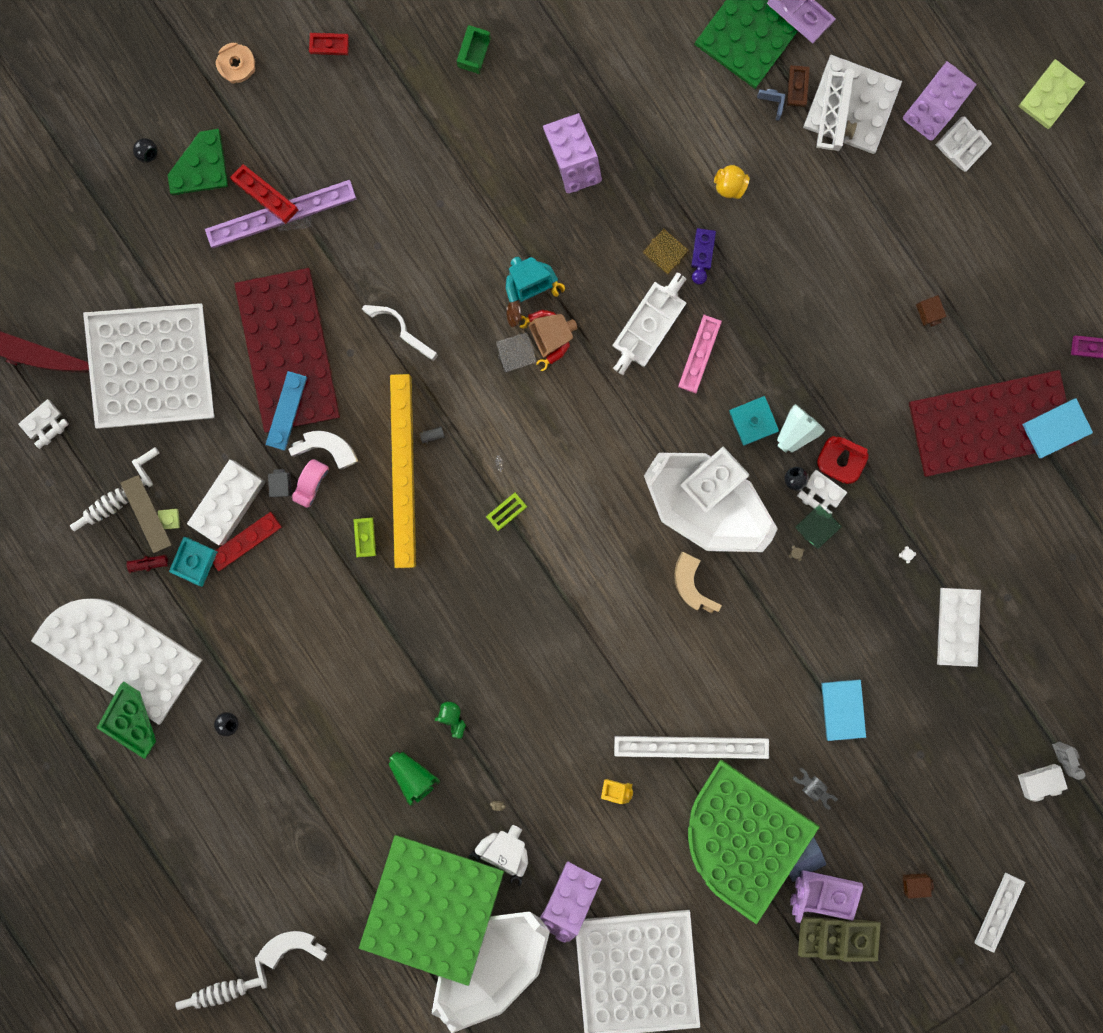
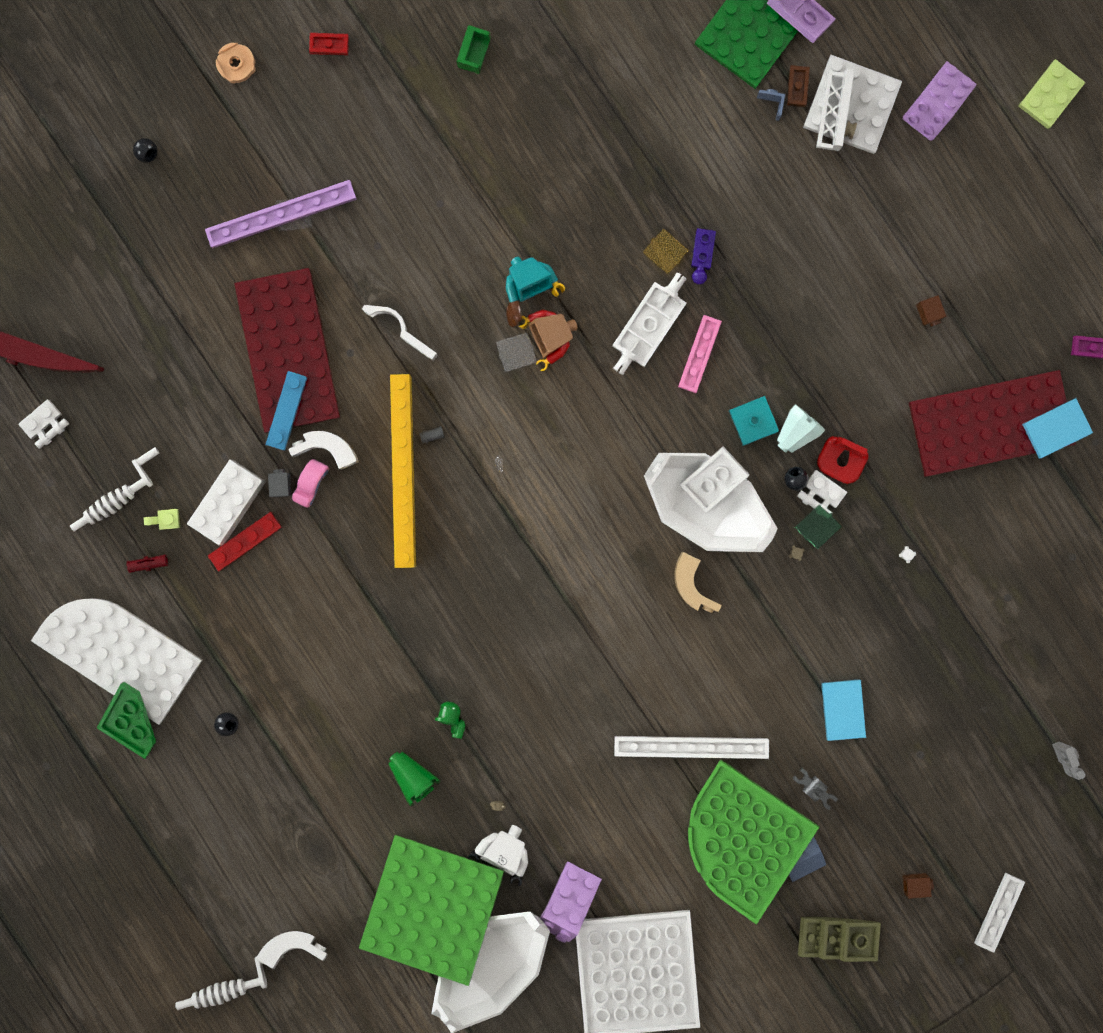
(145, 514): dark tan tile -> none
(148, 365): white plate -> none
(193, 561): teal plate -> none
(200, 166): green plate -> none
(264, 194): red plate -> none
(364, 537): lime plate -> none
(494, 522): lime tile -> none
(573, 153): lavender bracket -> none
(617, 792): yellow bracket -> none
(731, 182): yellow piece -> none
(825, 896): lavender bracket -> none
(958, 627): white plate -> none
(963, 144): white slope -> none
(1042, 782): white brick -> none

